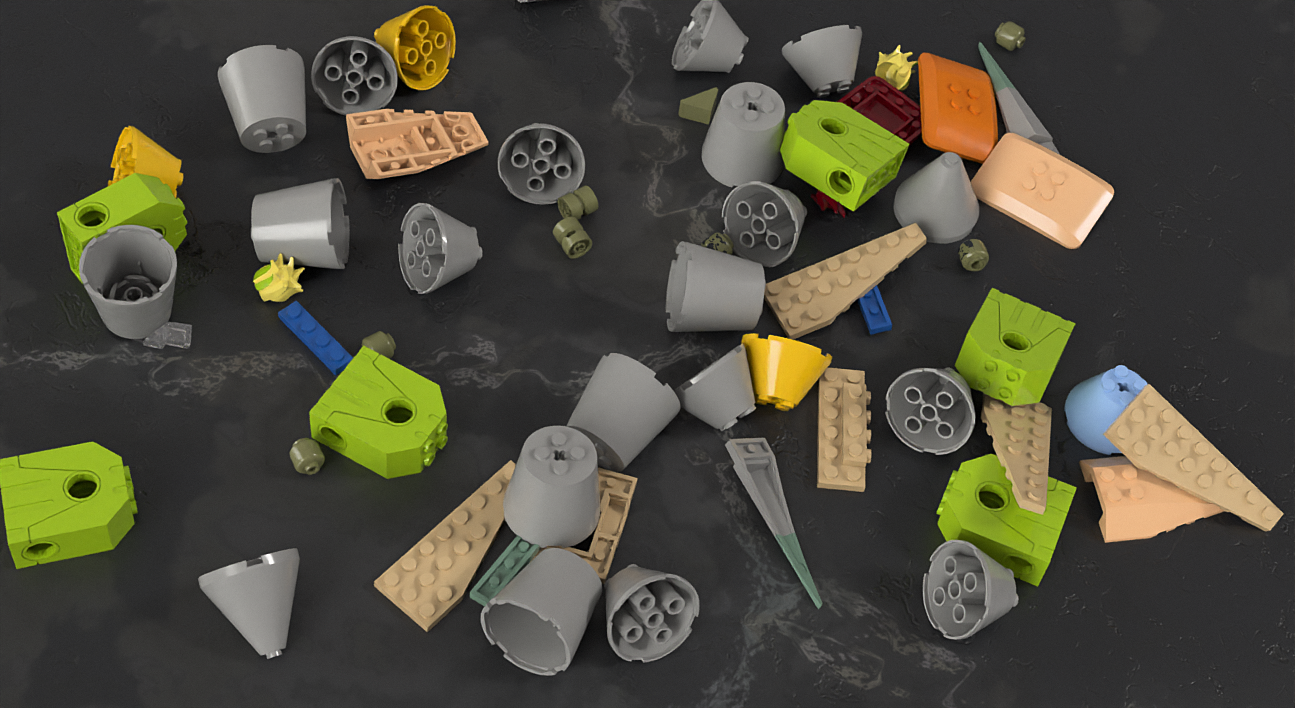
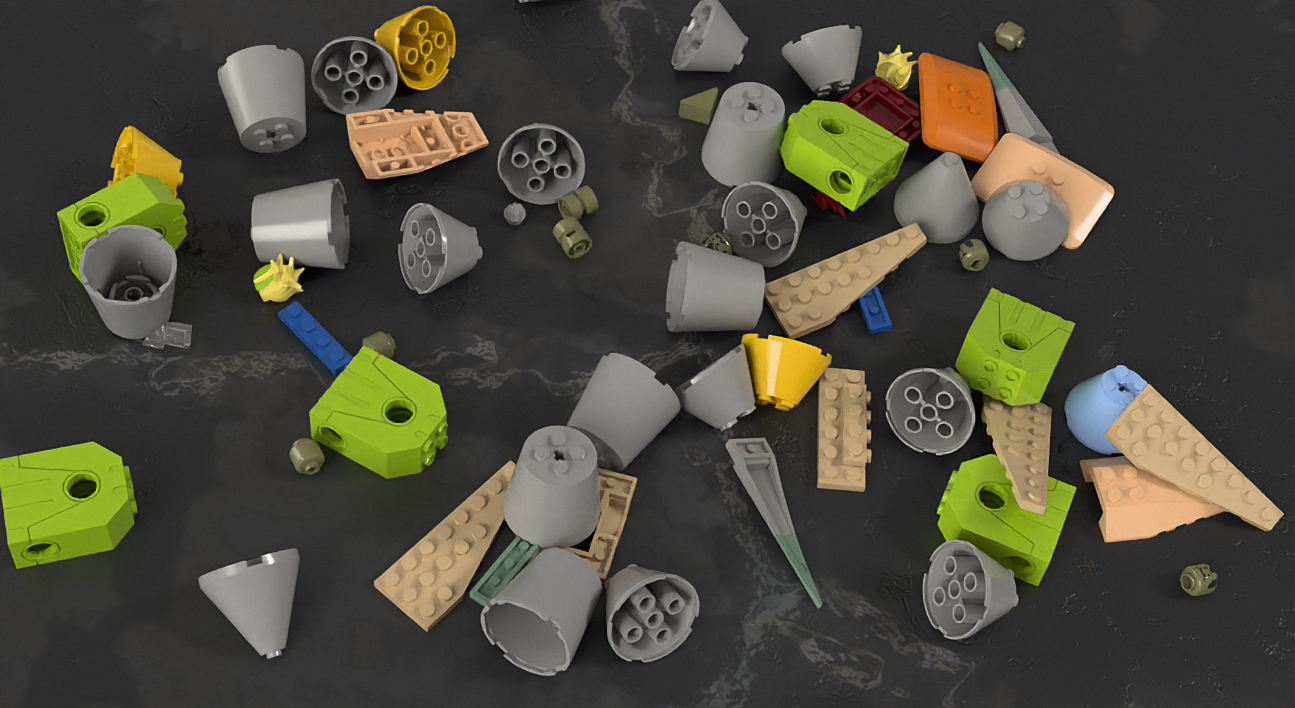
(514, 213): none -> light grey plate
(1025, 220): none -> light grey cone
(1199, 579): none -> olive head

